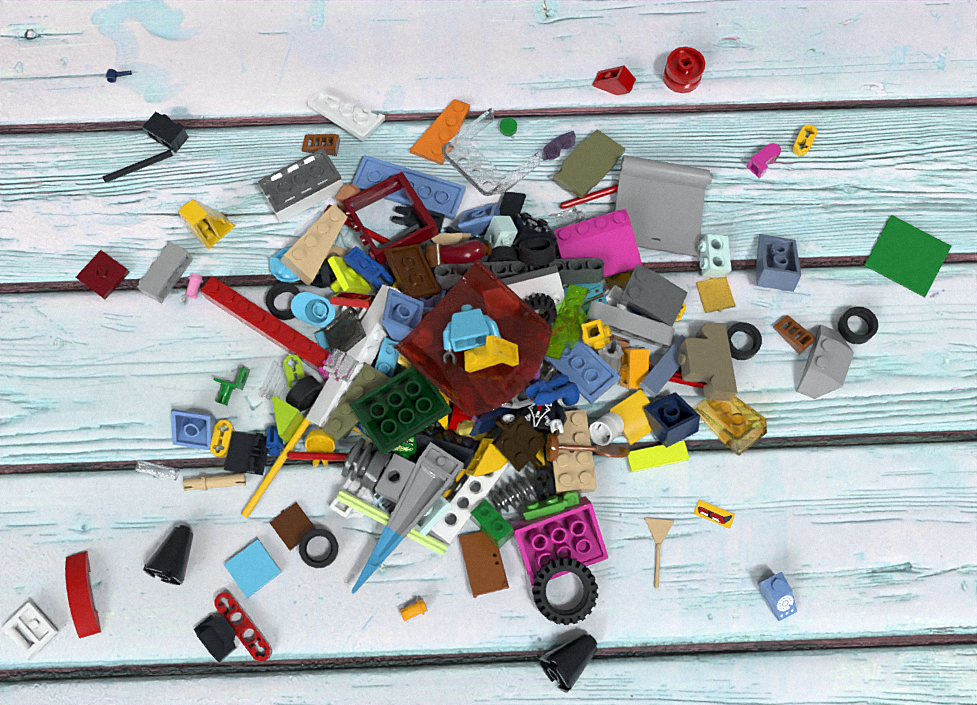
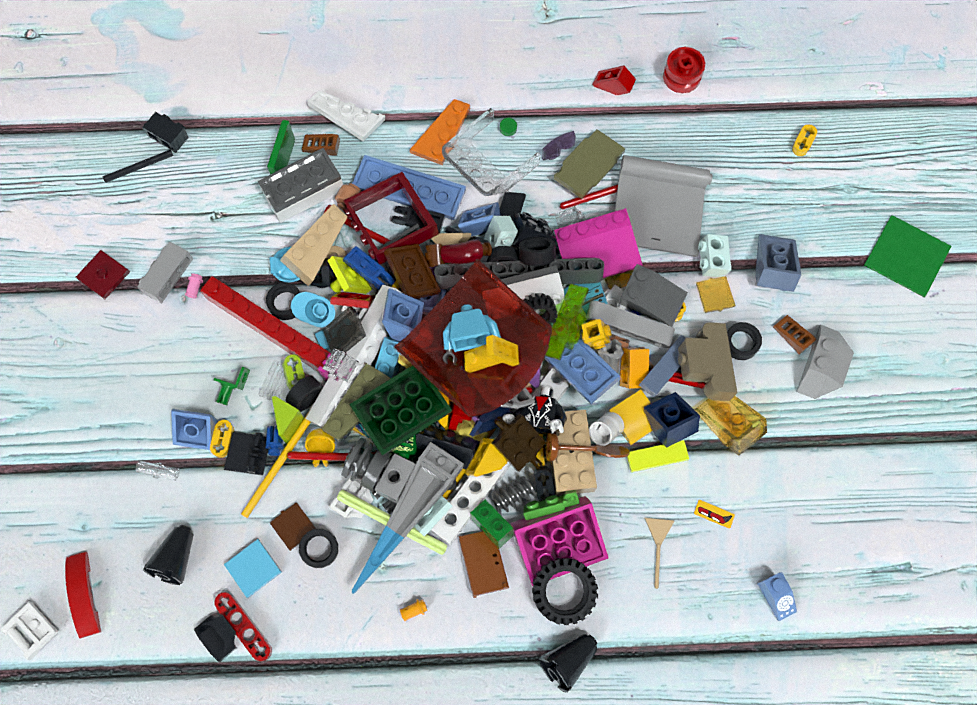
(112, 74): dark blue hand -> none
(205, 222): yellow wedge -> none
(206, 482): tan pin -> none
(282, 148): none -> green tile
(554, 389): blue piece -> none
(766, 156): dark pink leg -> none
(865, 314): black tyre -> none

